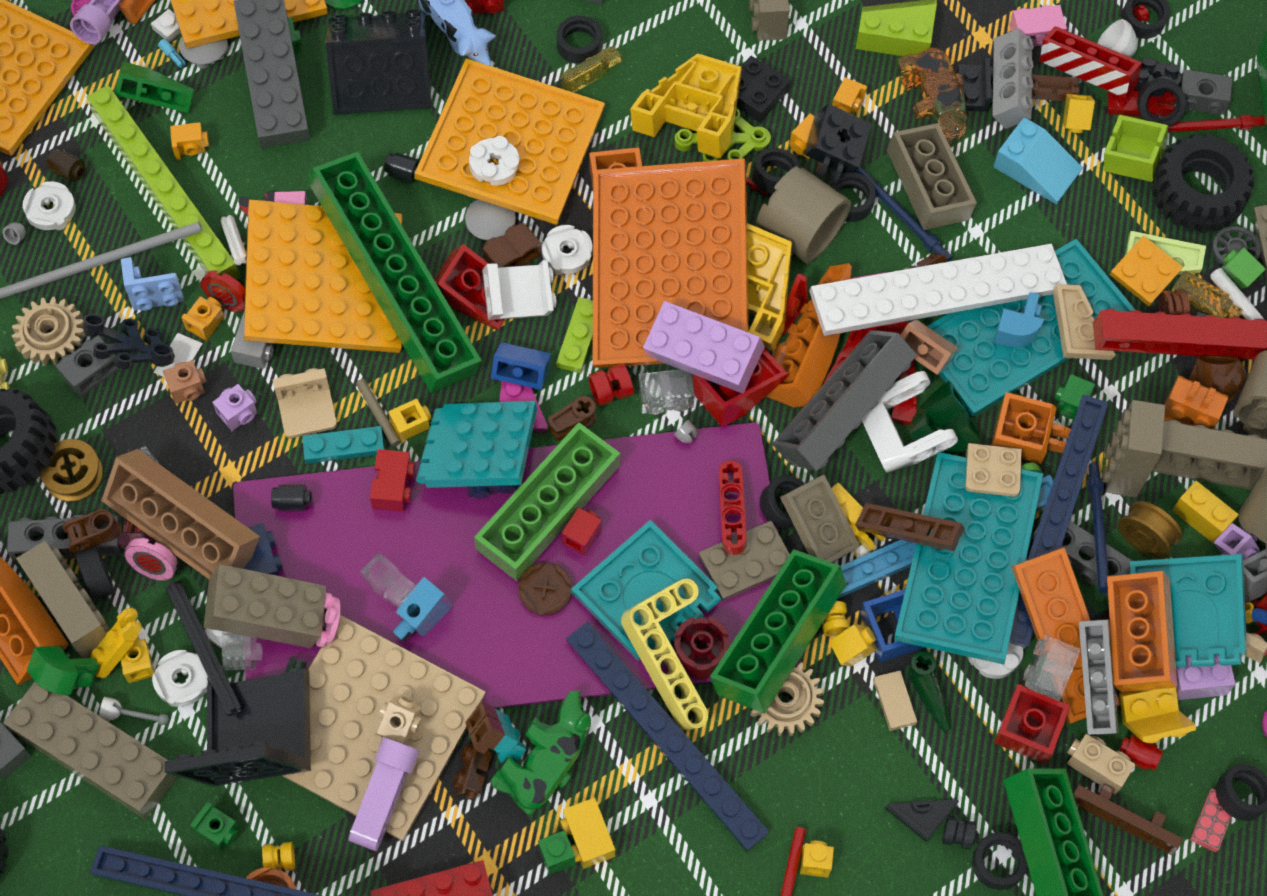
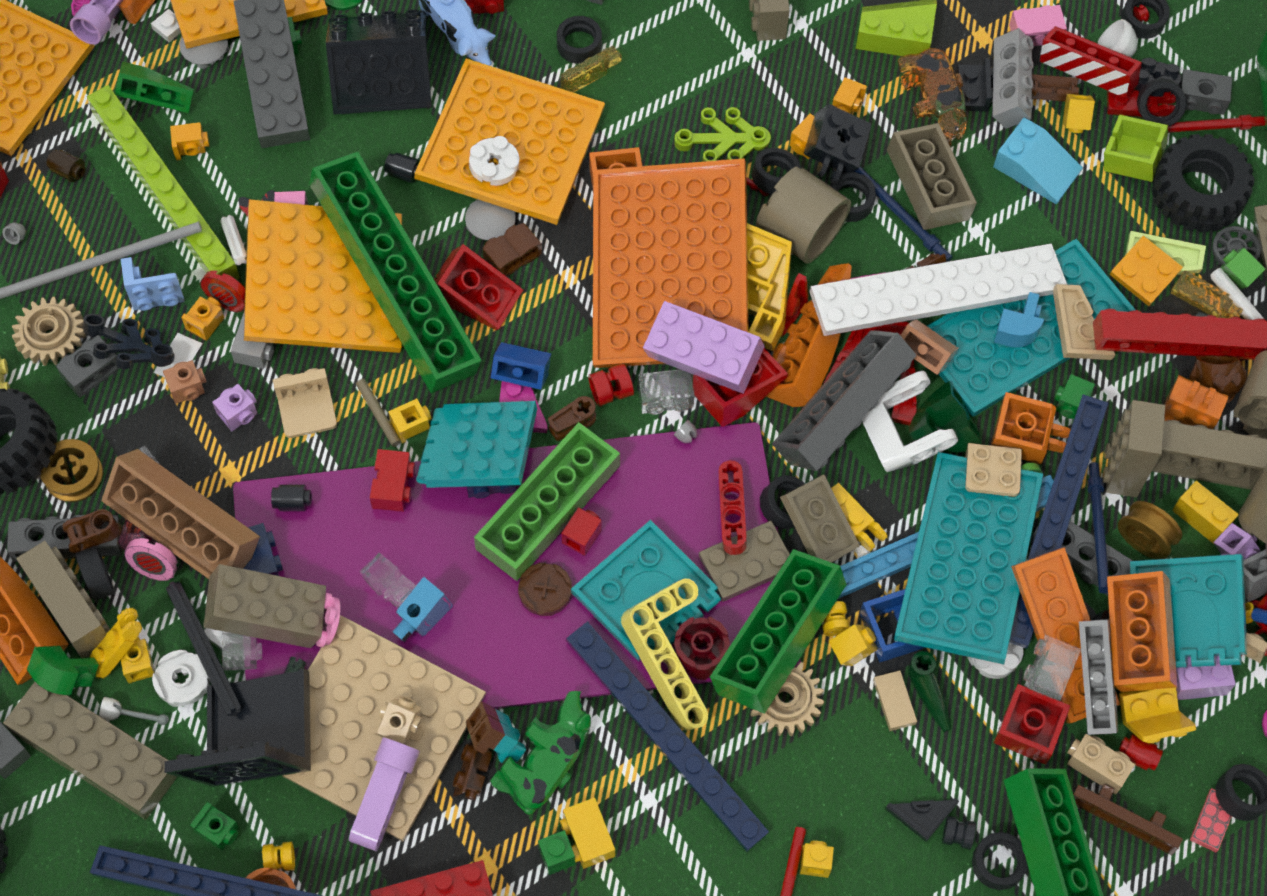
(51, 219): white plate -> none
(171, 52): medium azure pin -> none
(342, 444): teal plate -> none
(518, 291): white panel -> none
(567, 263): white plate -> none
(578, 337): lime plate -> none
(696, 97): yellow wedge -> none
(760, 88): black brick -> none
(910, 527): reddish brown hinge -> none
(1174, 303): copper wheel -> none

